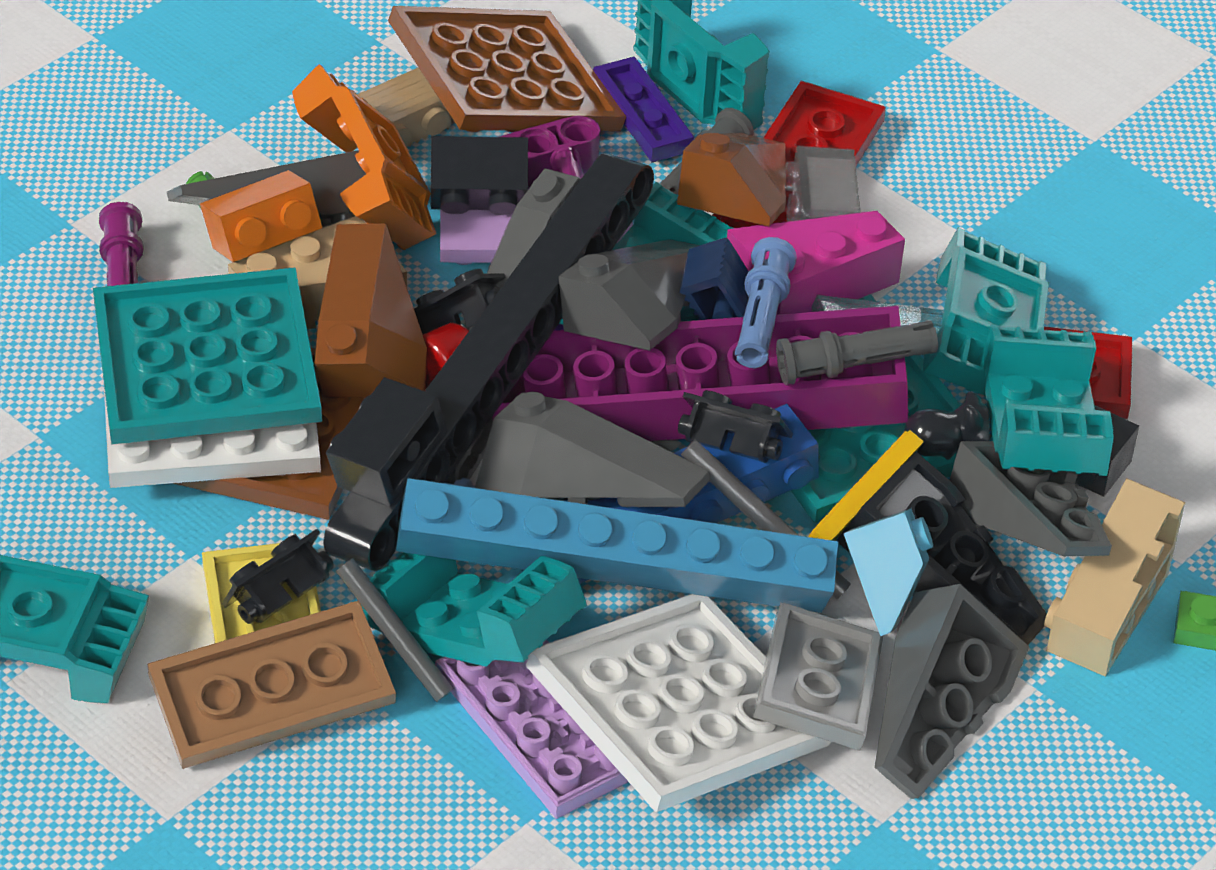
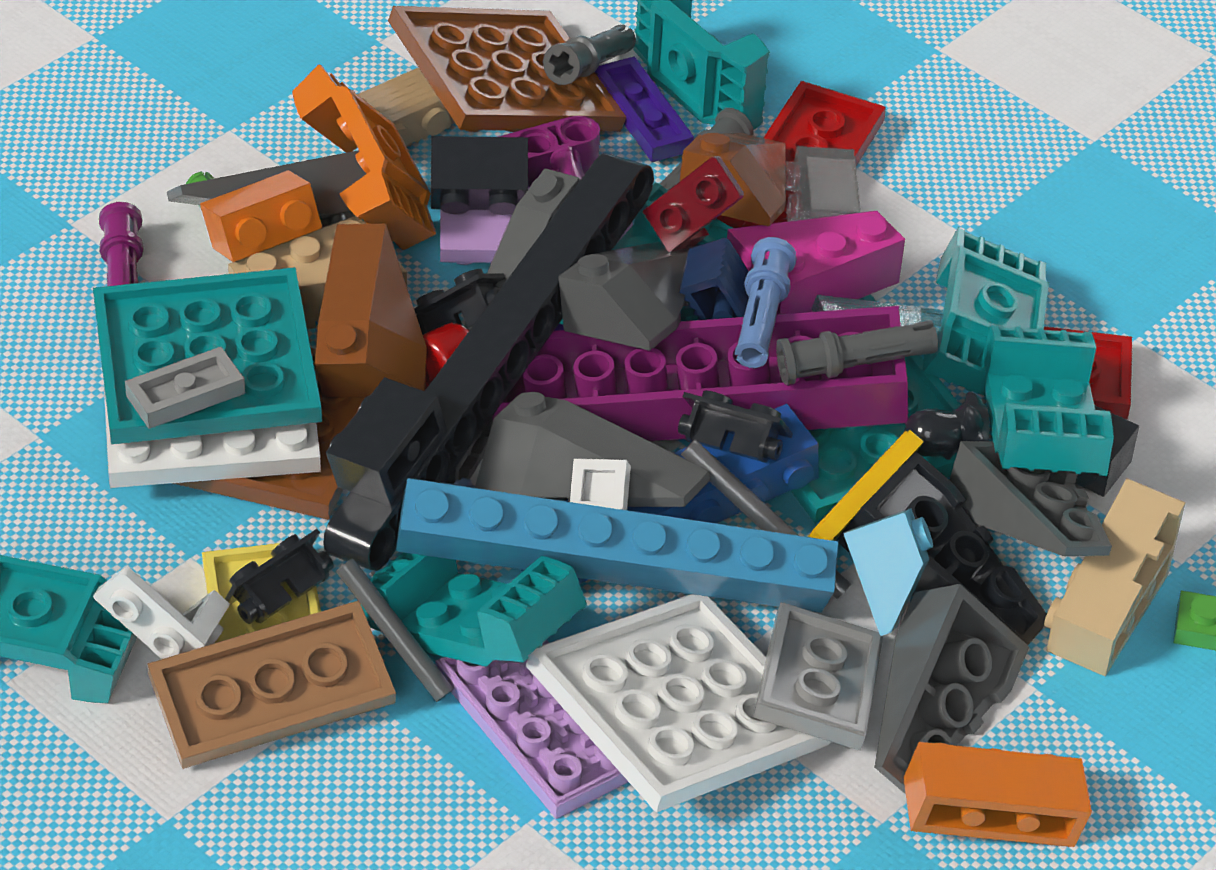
(156, 620): none -> white bracket
(185, 387): none -> light grey plate
(582, 55): none -> dark grey pin
(601, 482): none -> white plate
(692, 204): none -> dark red bracket
(996, 794): none -> orange brick

